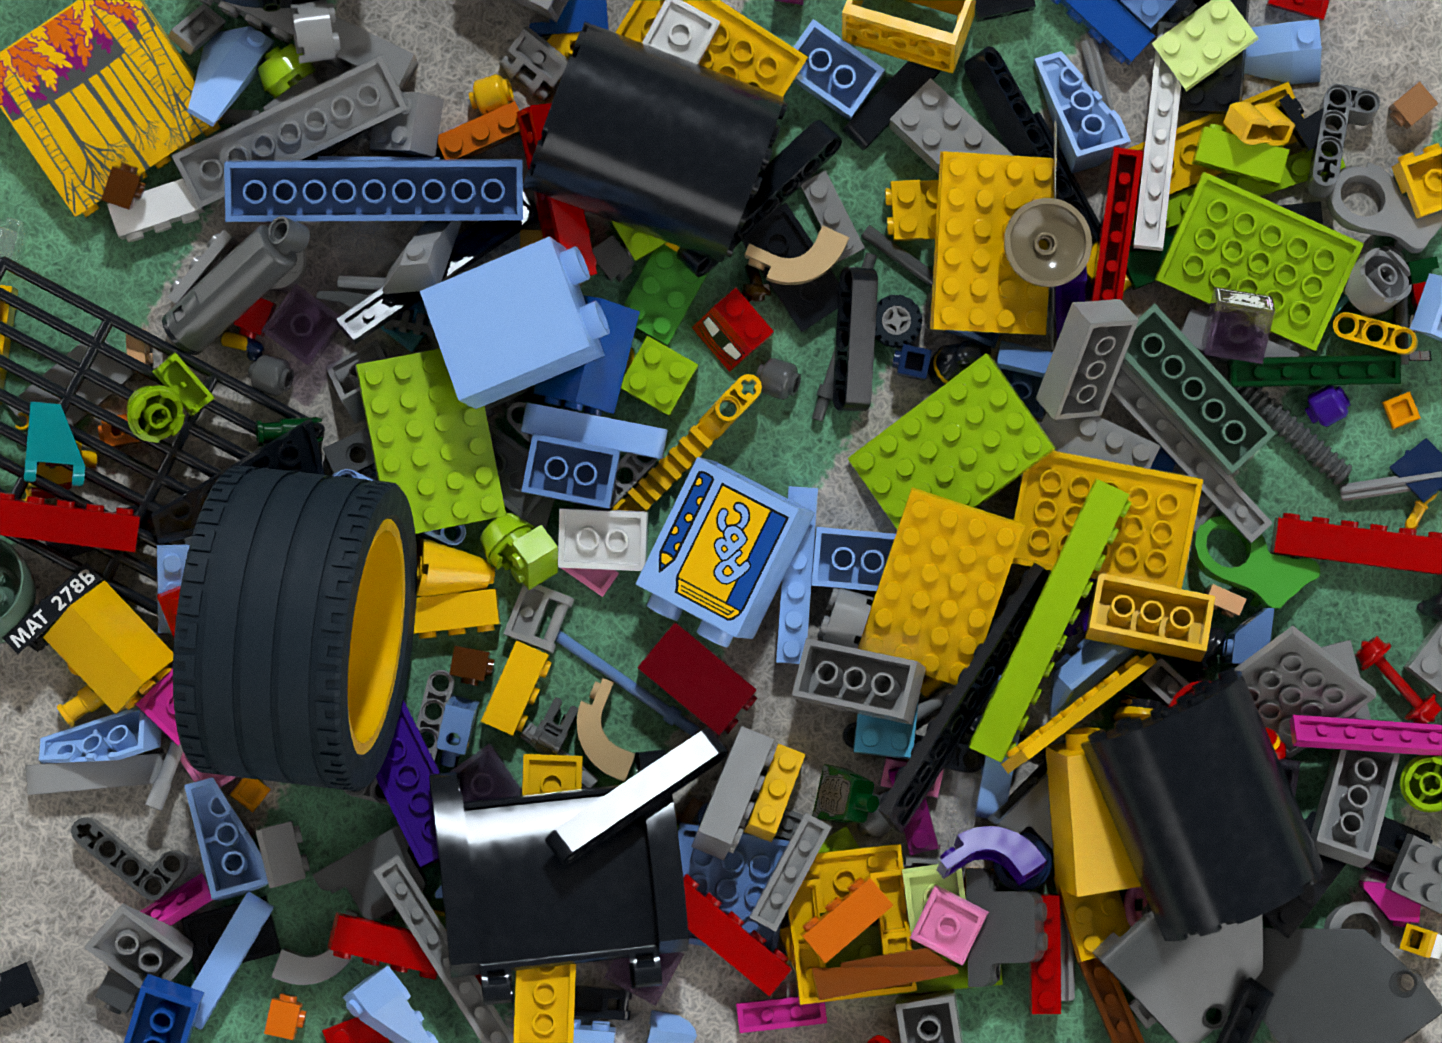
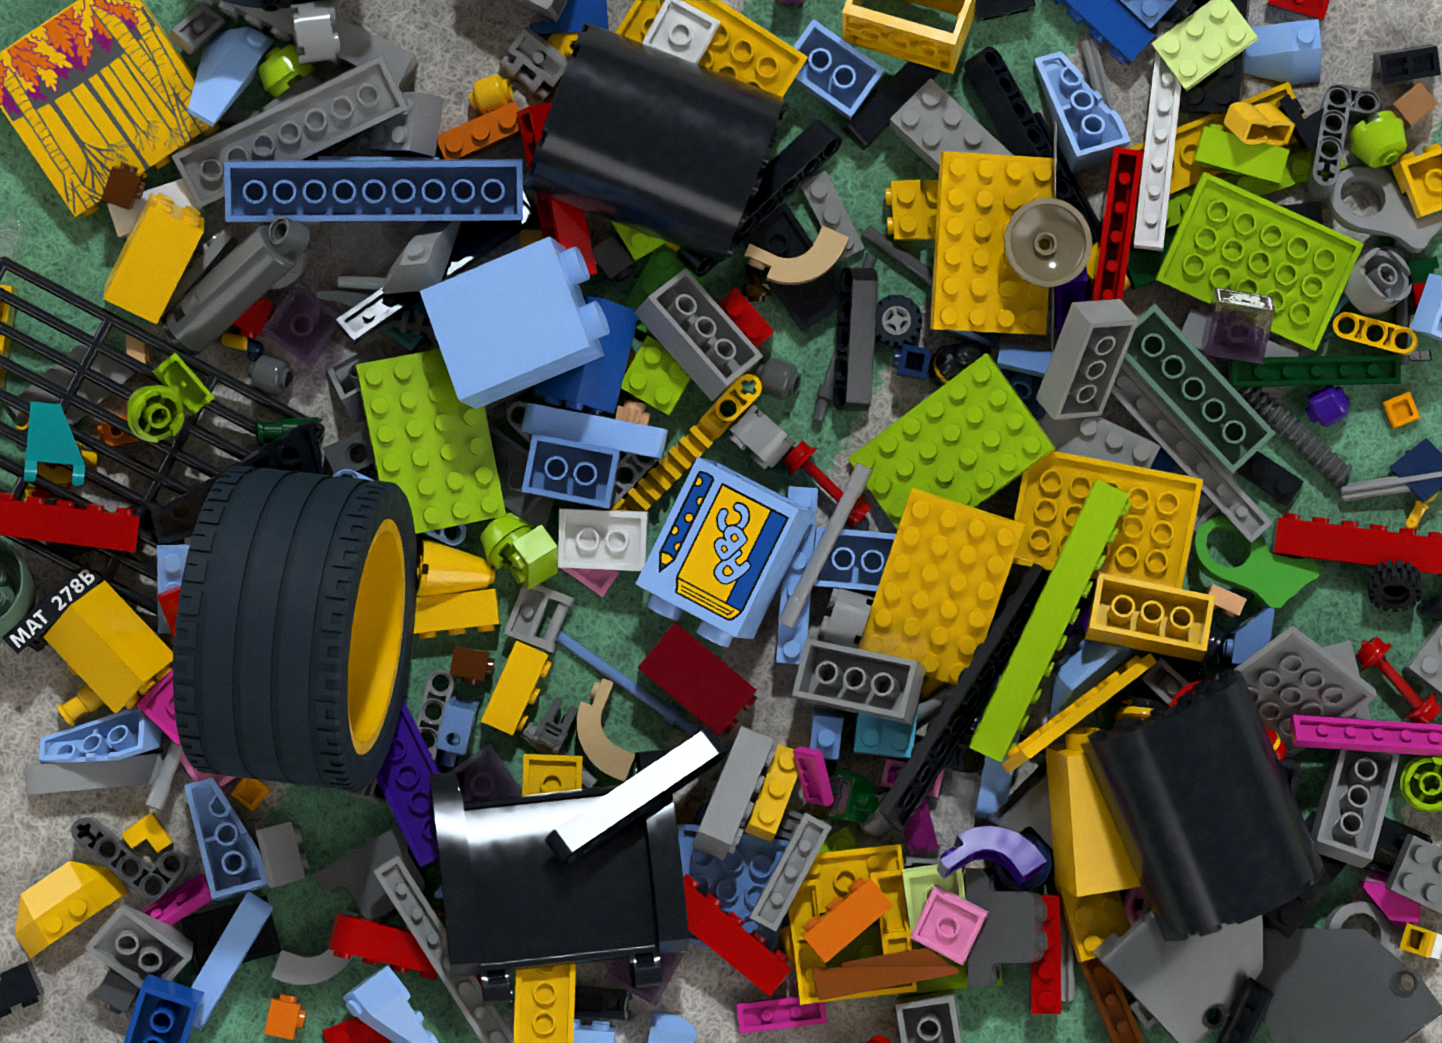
(64, 903): none -> yellow wedge
(150, 829): none -> yellow piece
(154, 257): none -> yellow brick
(632, 412): none -> light nougat gear
(698, 334): none -> light grey brick
(760, 436): none -> light grey brick
(797, 601): none -> light grey piece
(799, 457): none -> red piece
(813, 776): none -> dark pink plate
(826, 733): none -> medium blue torso
(1270, 477): none -> black plate
(1379, 140): none -> lime cone
(1392, 574): none -> black tyre
(1407, 63): none -> black hinge

